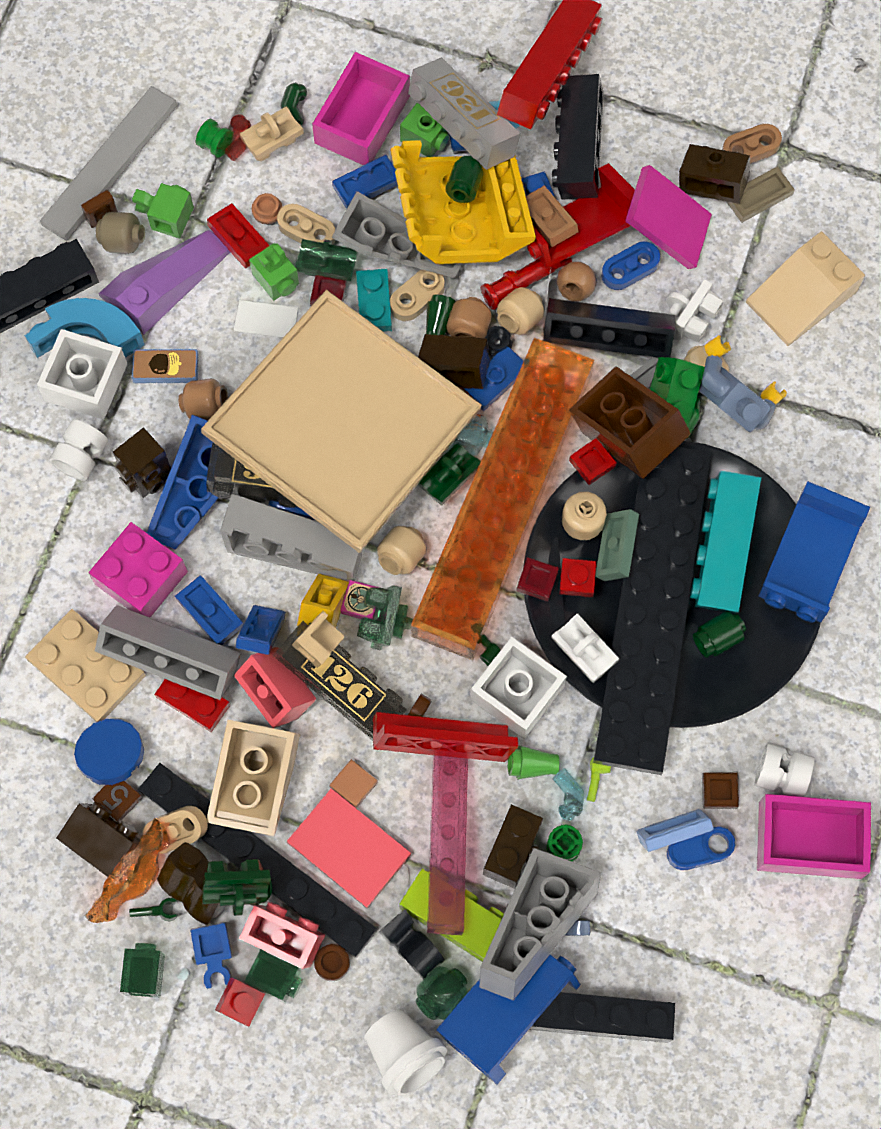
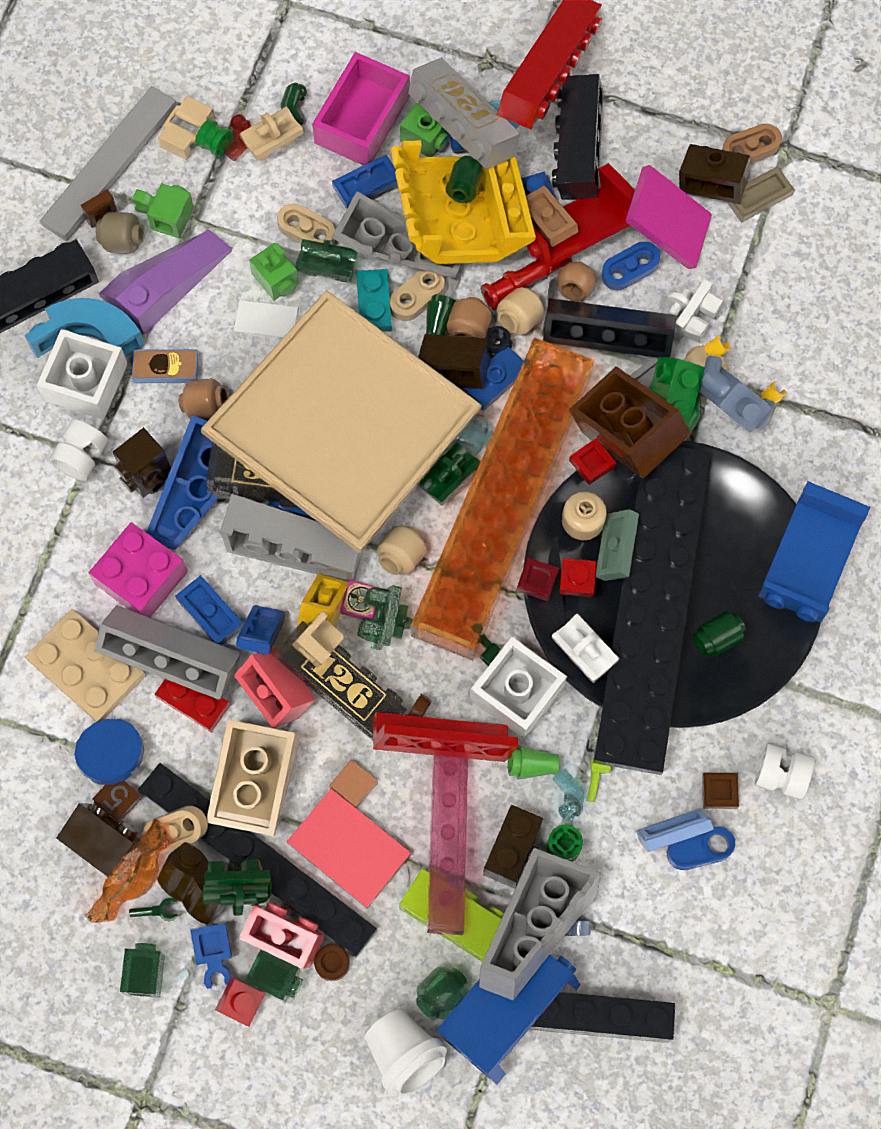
(178, 139): none -> tan piece
(237, 234): red plate -> none
(266, 208): nougat plate -> none
(334, 286): dark red tile -> none
(412, 944): black leg -> none
(726, 541): teal wedge -> none
(806, 288): tan slope -> none
(814, 836): dark pink piece -> none

